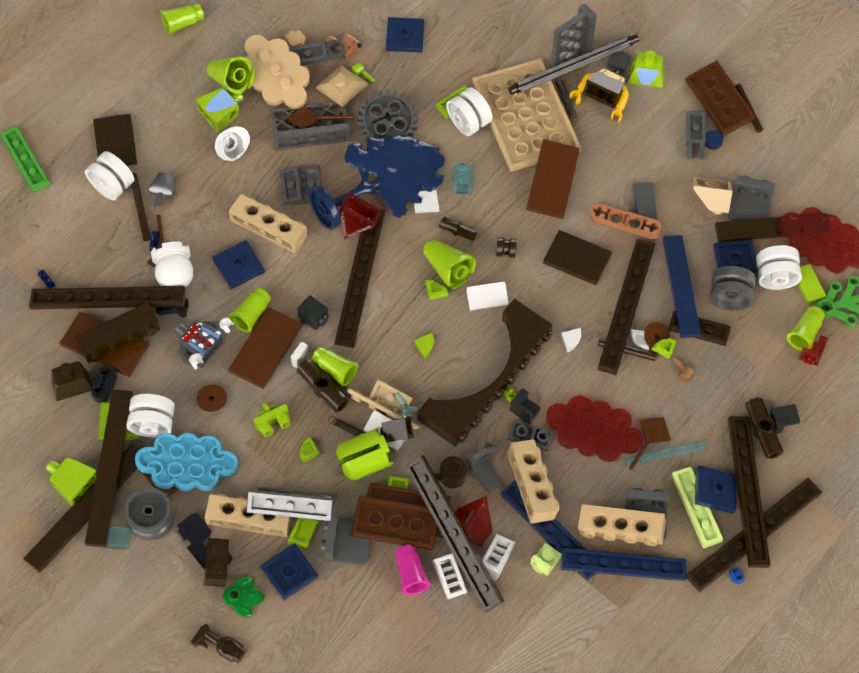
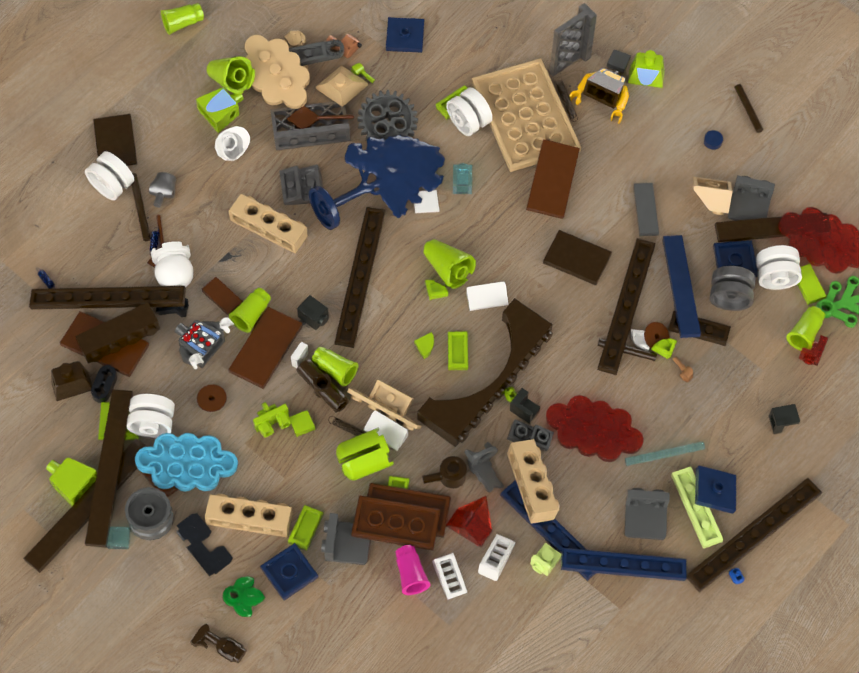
(24, 159): bright green tile -> none
(216, 562): dark brown brick -> none
(221, 296): none -> reddish brown tile
(238, 264): dark blue plate -> none
(291, 503): fence -> none
(302, 423): none -> lime tile
(308, 450): lime tile -> none
(357, 215): clear red slope -> none
(397, 430): brick -> none
(406, 410): clear light blue hand -> none
(454, 533): tile -> none
(457, 228): dark brown axle -> none
(458, 350): none -> lime tile
(506, 247): dark brown wheel -> none
(571, 339): white tile -> none
(572, 64): piece -> none
(591, 515): tan brick -> none
(627, 218): nougat beam -> none
(654, 432): reddish brown piece -> none
(695, 132): dark grey hinge -> none
(720, 98): reddish brown tile -> none
(748, 492): dark brown tile -> none
(760, 417): dark brown piece -> none

